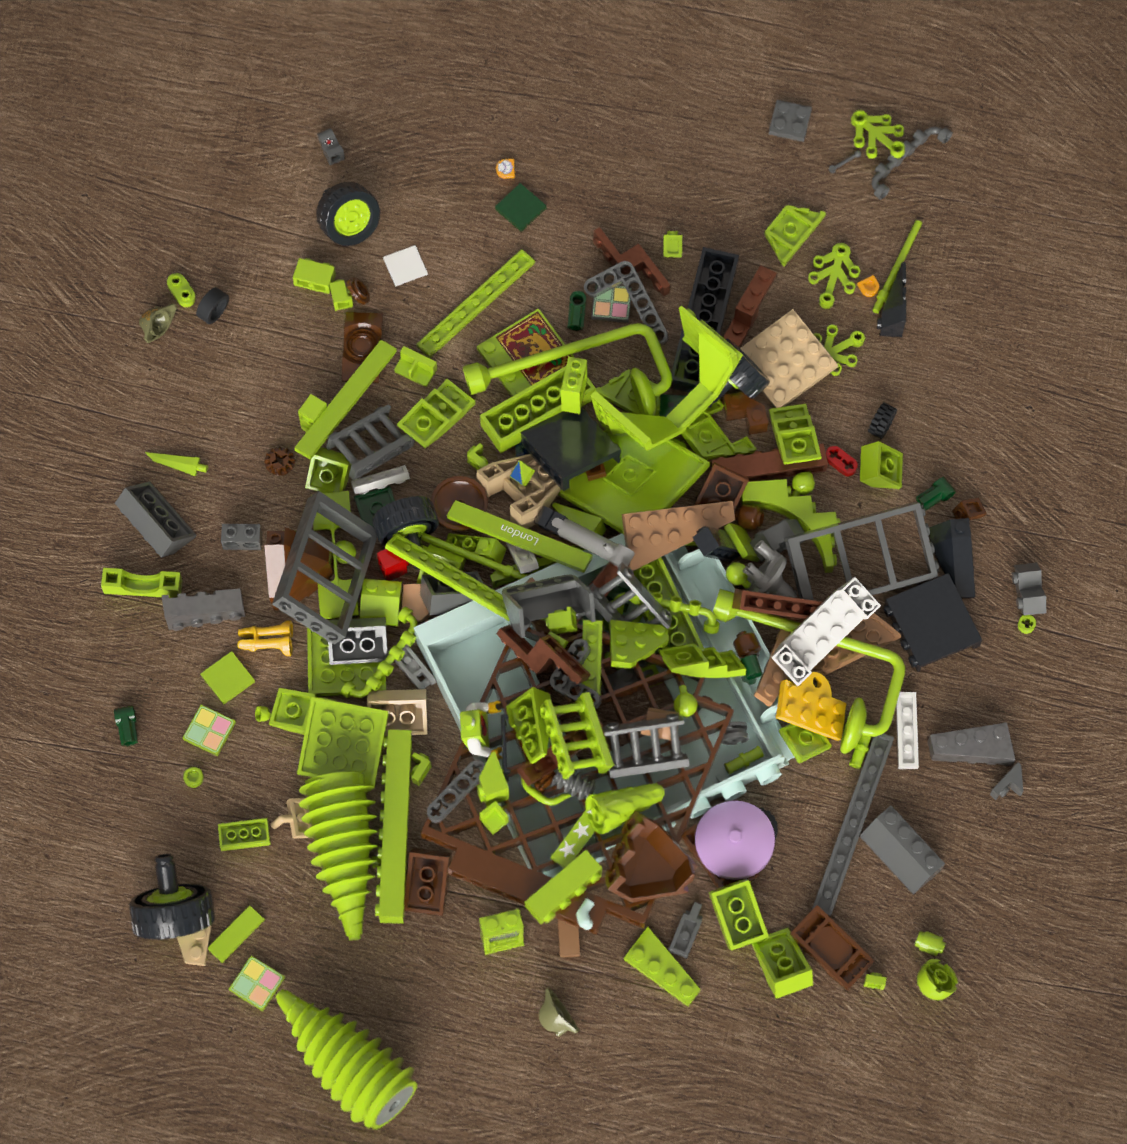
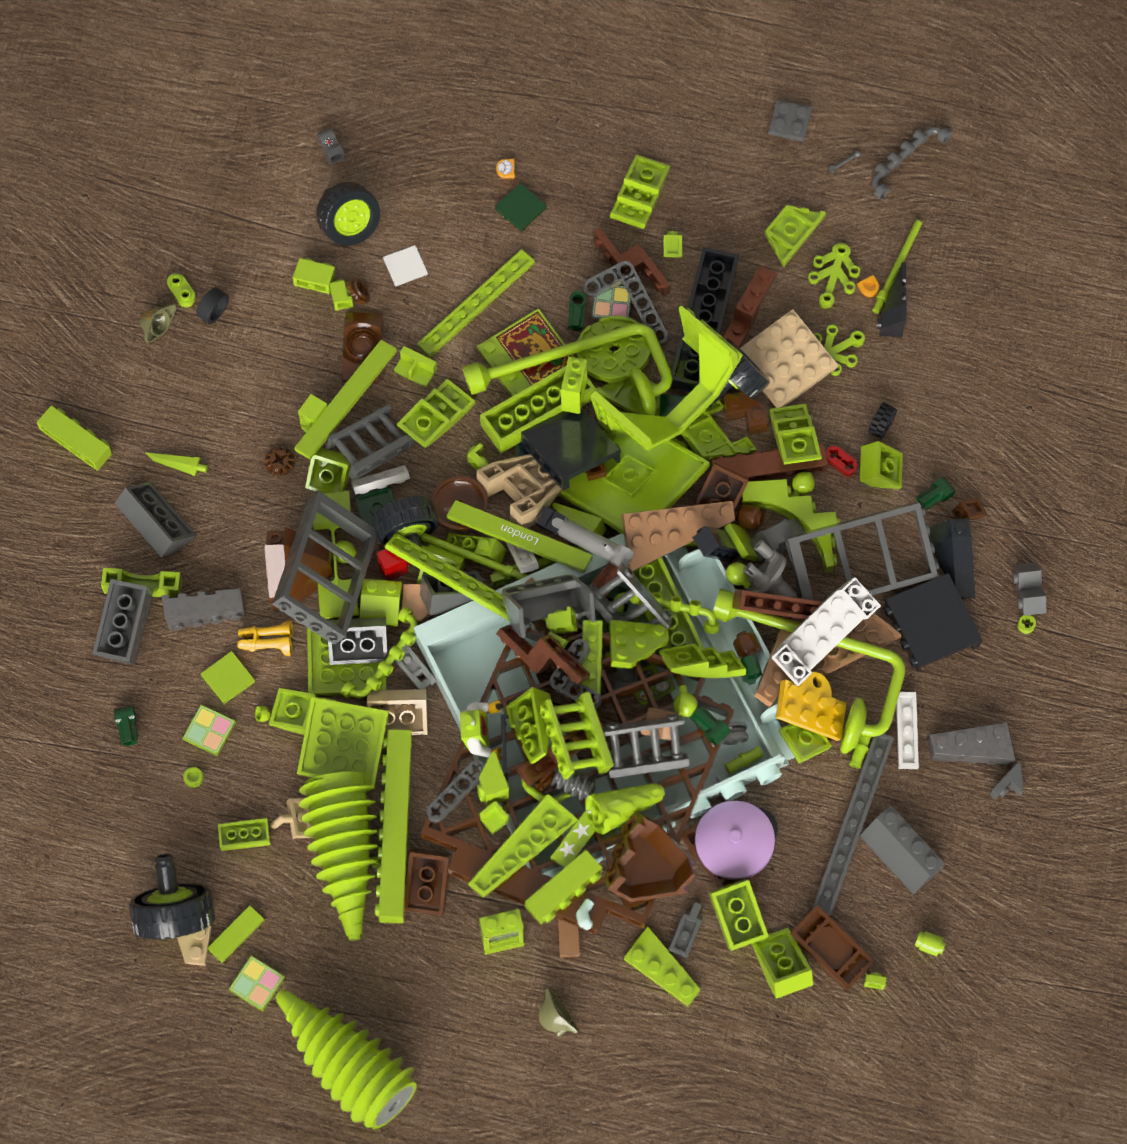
(74, 437): none -> lime brick
(123, 621): none -> dark grey slope
(241, 537): dark grey brick -> none
(420, 772): lime bracket -> none
(522, 473): lime tile -> none
(535, 833): none -> lime wing
(614, 366): none -> lime plate
(640, 191): none -> lime slope
(658, 691): none -> slope
(714, 729): none -> dark green piece
(877, 132): lime plant -> none
(936, 980): lime cylinder -> none

